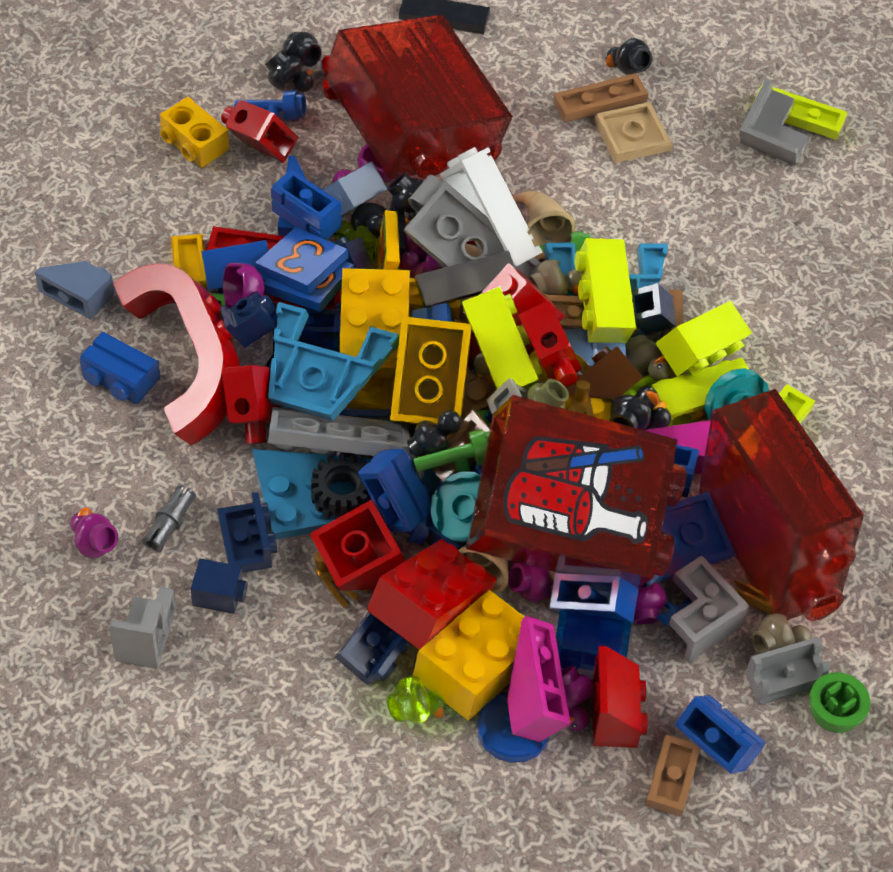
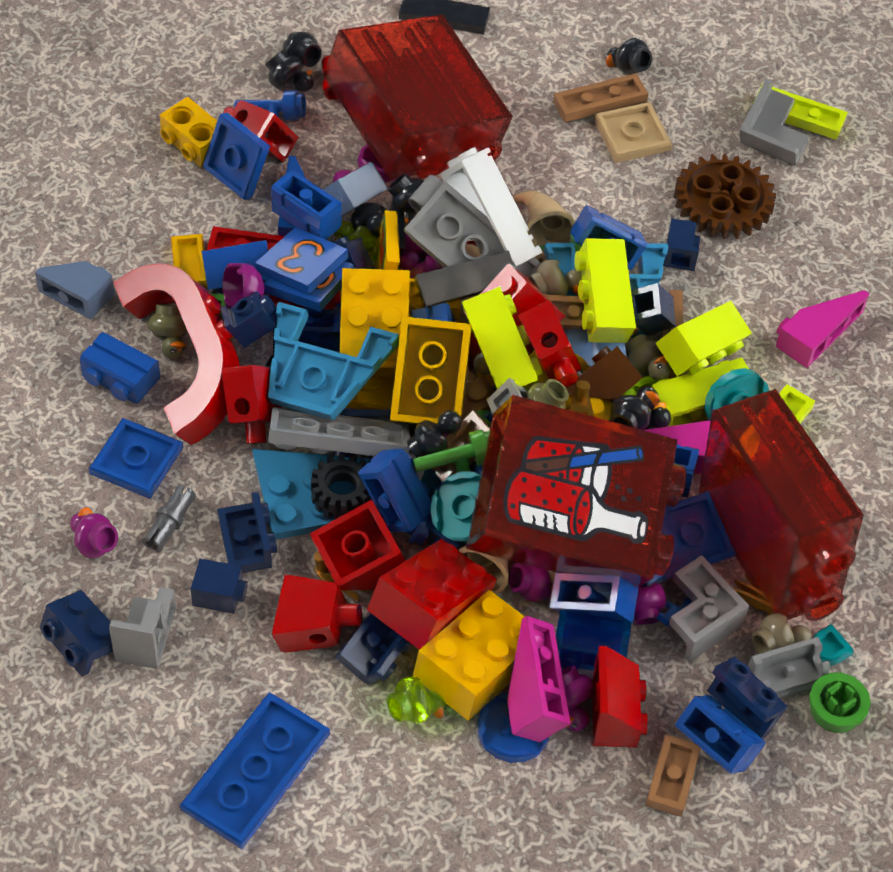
(77, 630): none -> dark blue bracket
(136, 458): none -> blue tile
(168, 323): none -> olive animal
(236, 156): none -> blue tile
(255, 770): none -> blue tile
(311, 614): none -> red torso
(601, 226): none -> blue brick
(682, 245): none -> dark blue brick
(724, 196): none -> reddish brown gear
(746, 696): none -> dark blue bracket
(818, 326): none -> dark pink slope
(834, 646): none -> teal tile

